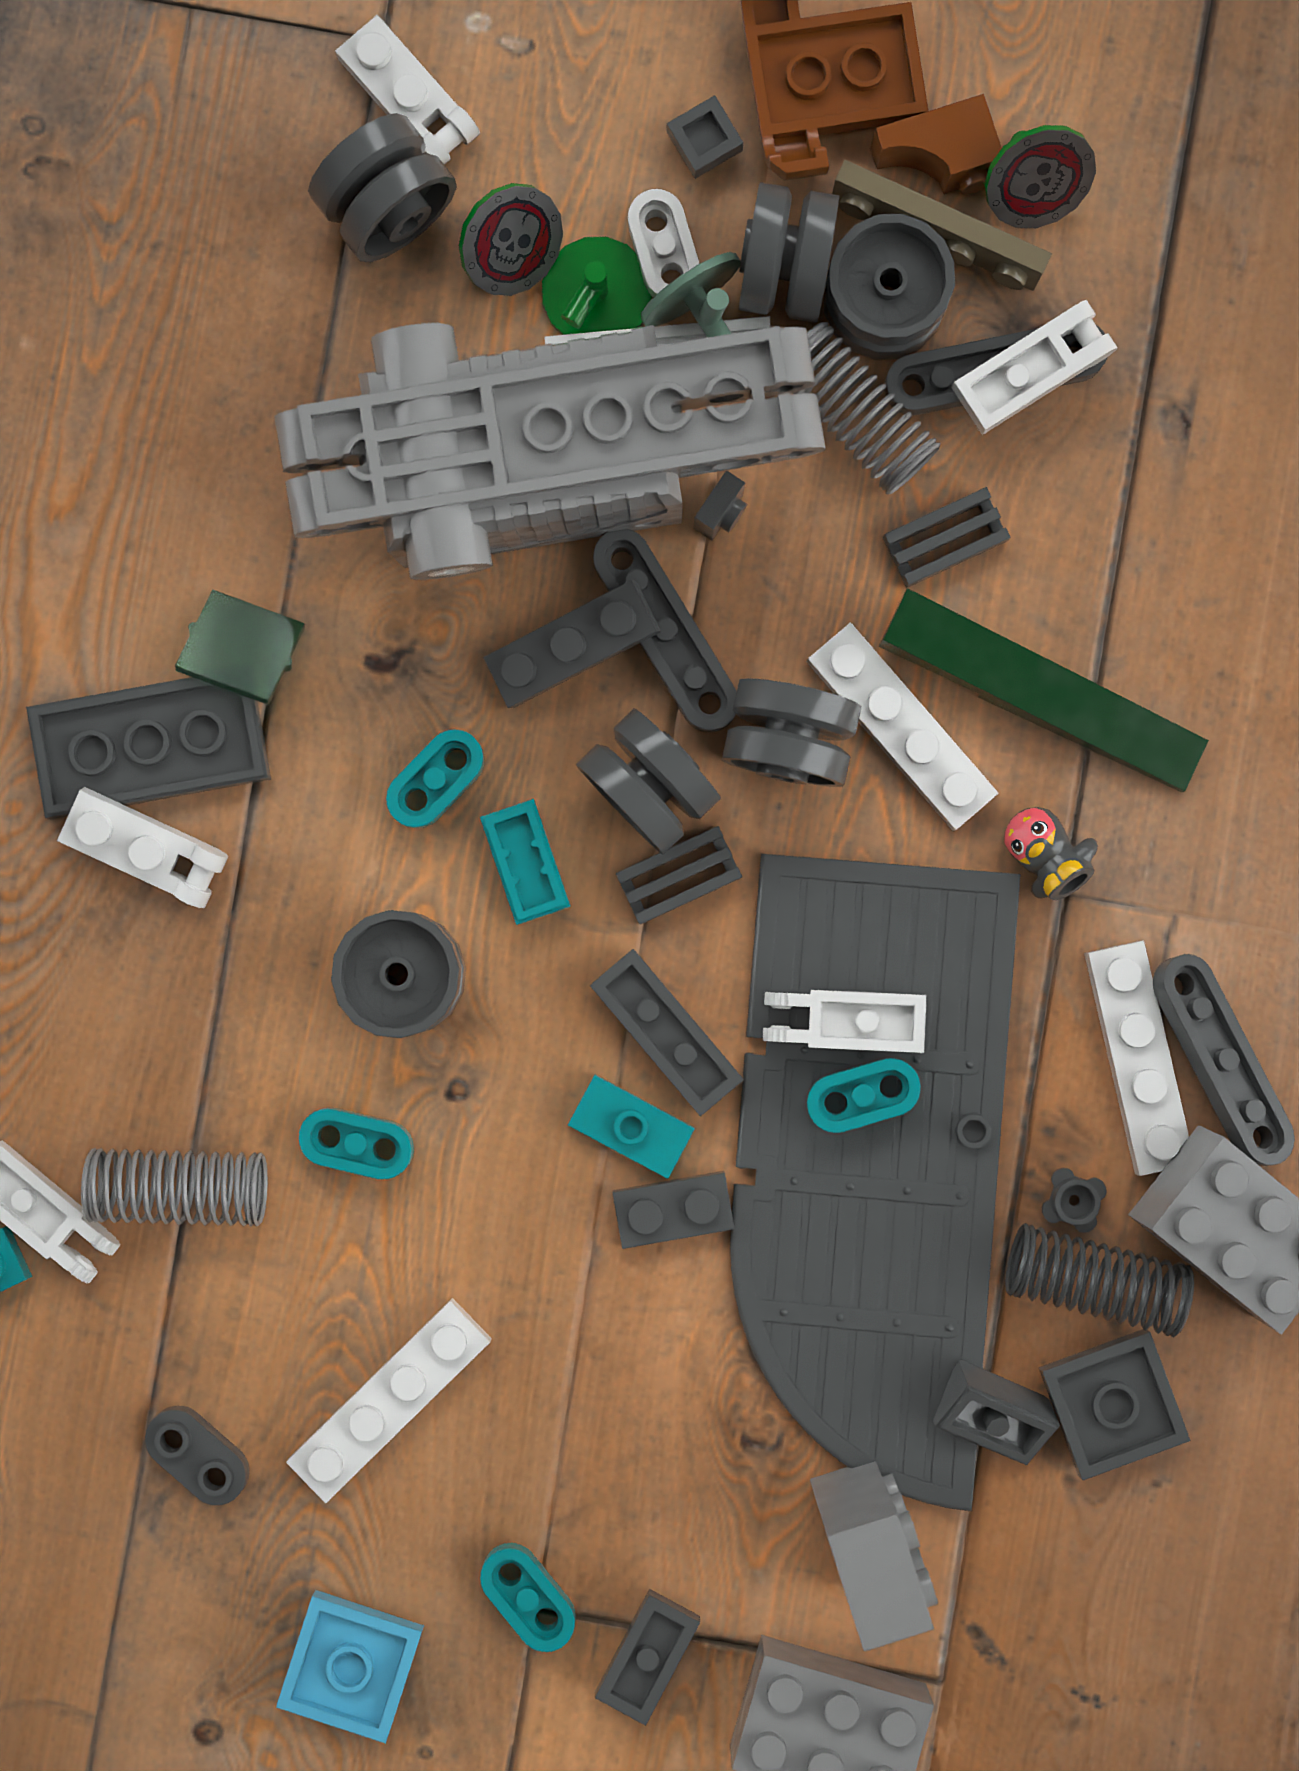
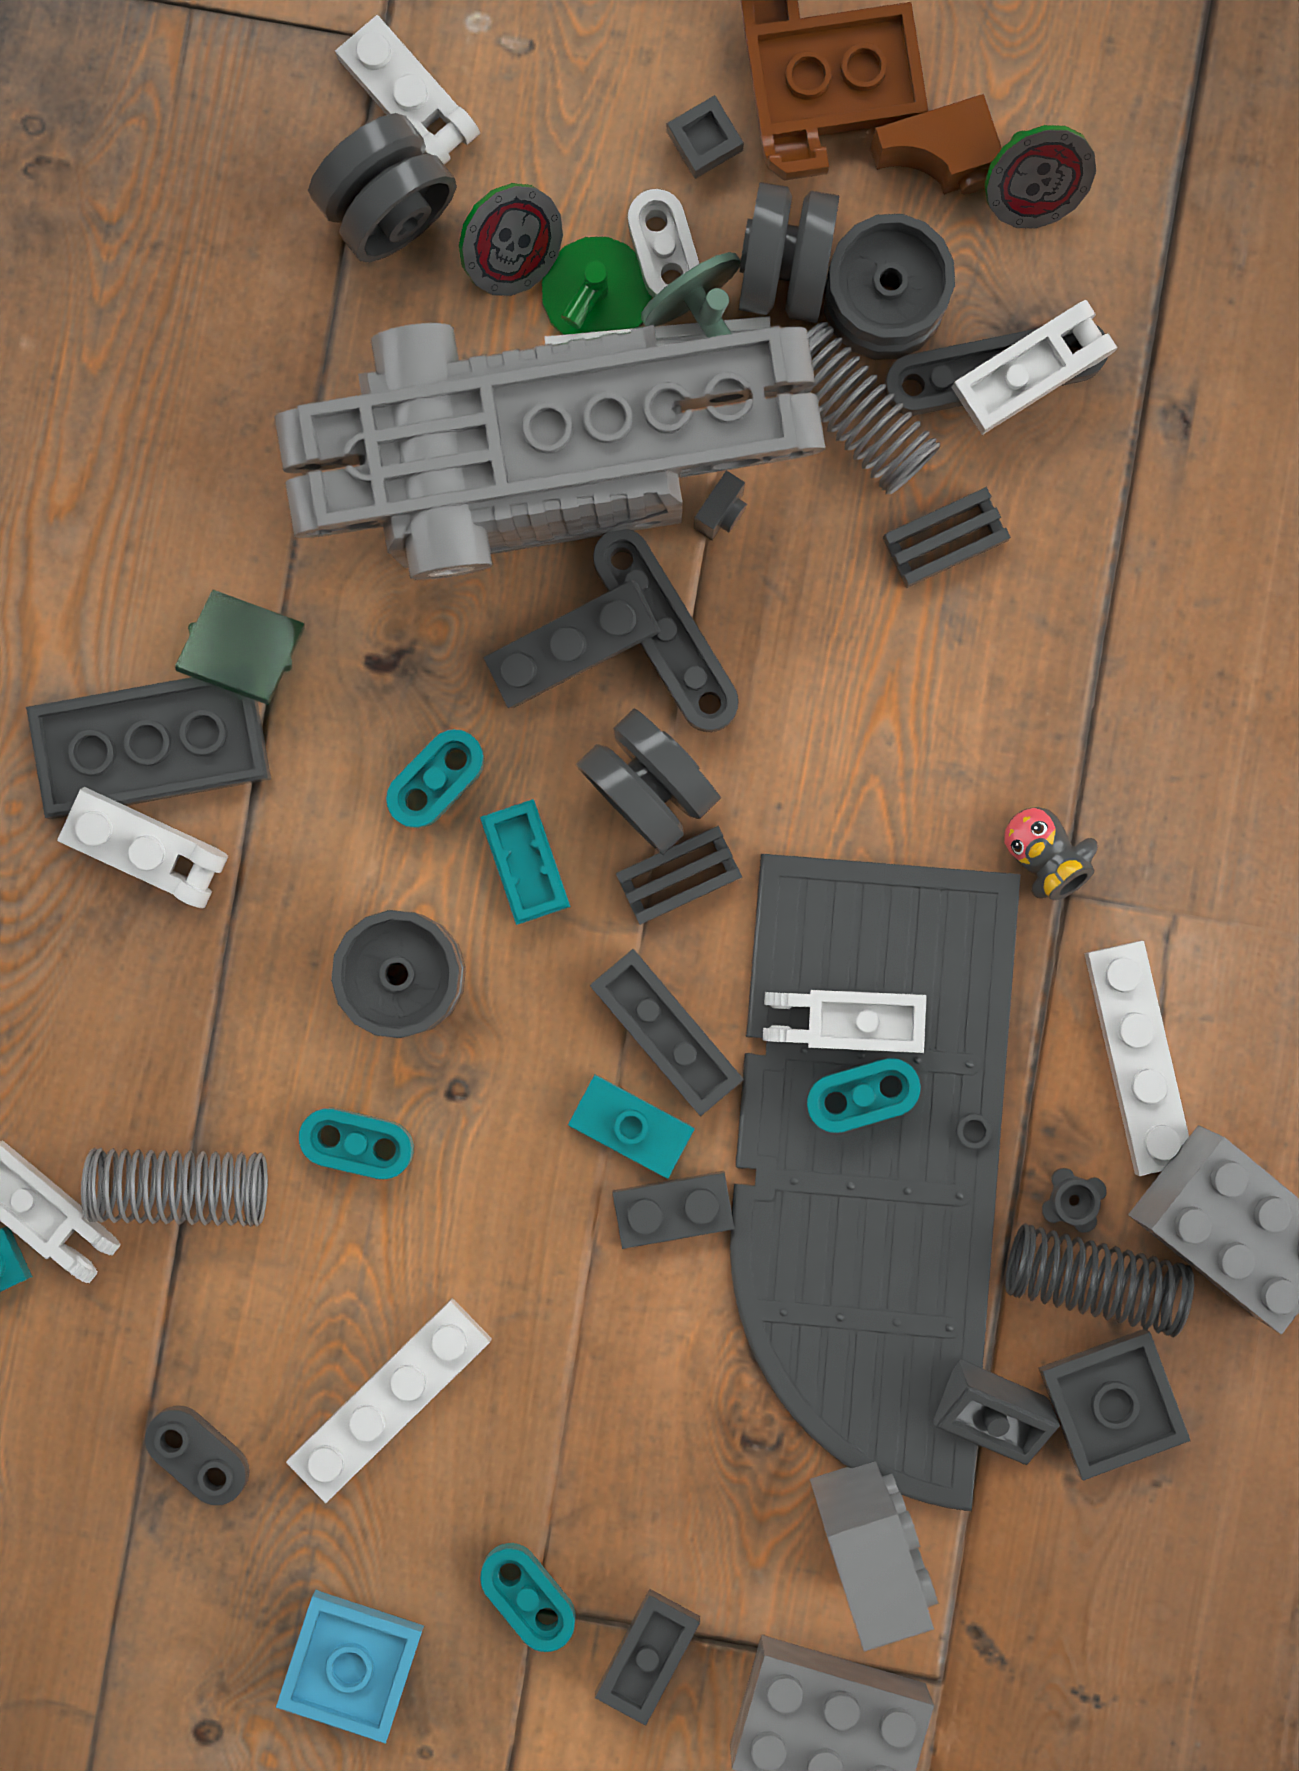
(793, 724): dark grey wheel -> none
(903, 727): white plate -> none
(968, 239): dark tan plate -> none
(1042, 691): dark green slope -> none
(1223, 1059): dark grey plate -> none

